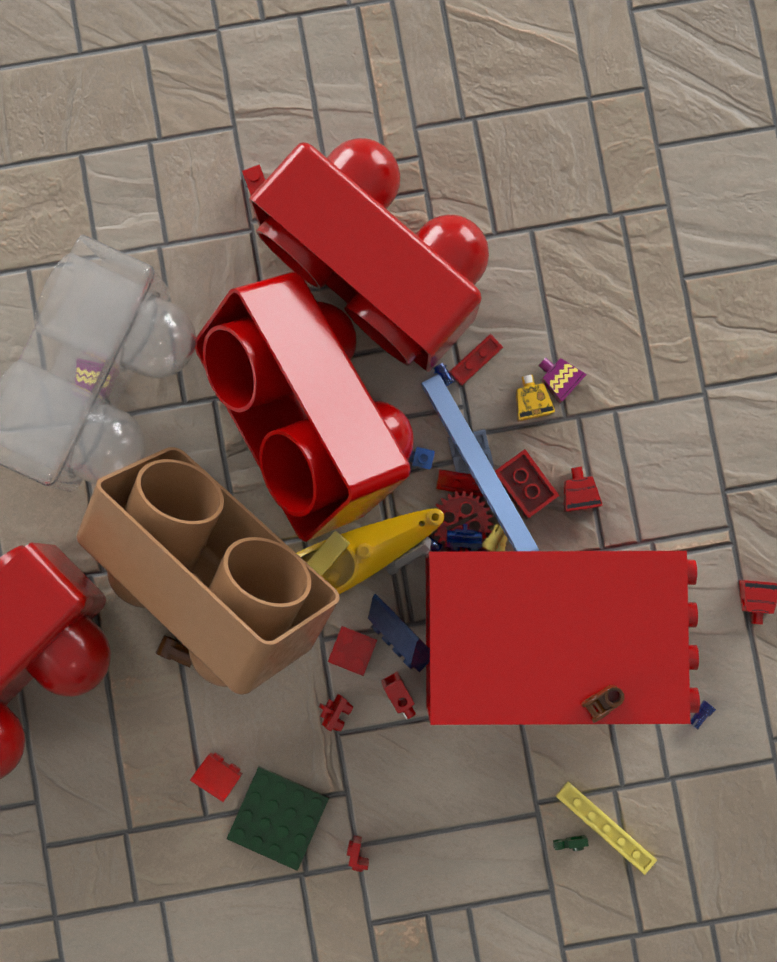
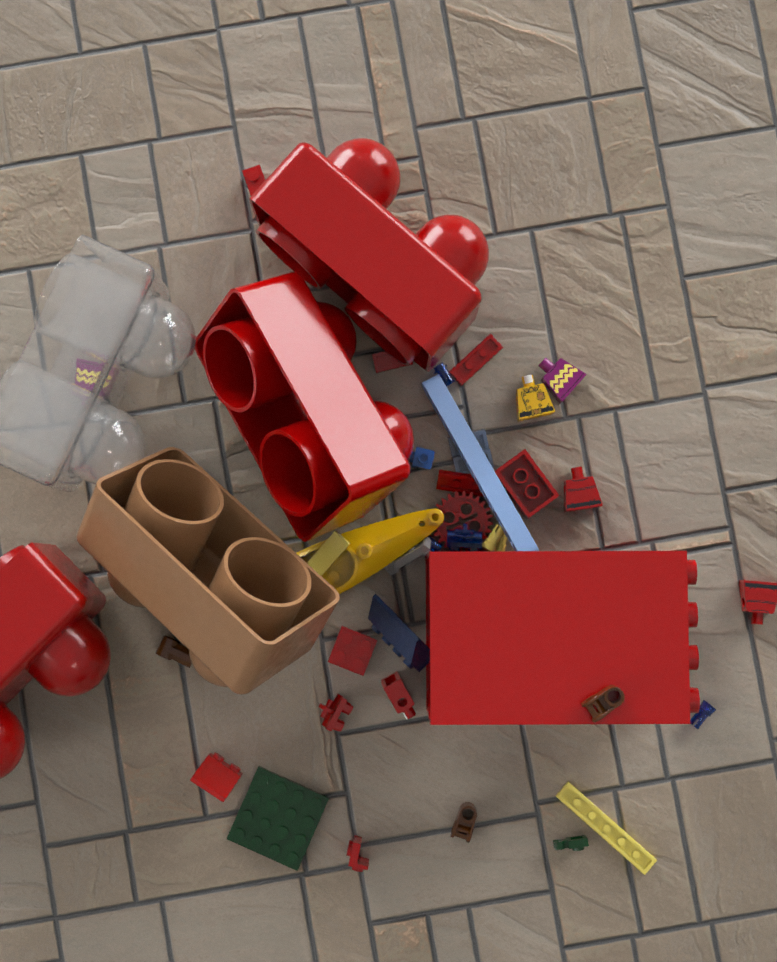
(385, 362): none -> red plate
(463, 825): none -> reddish brown piece

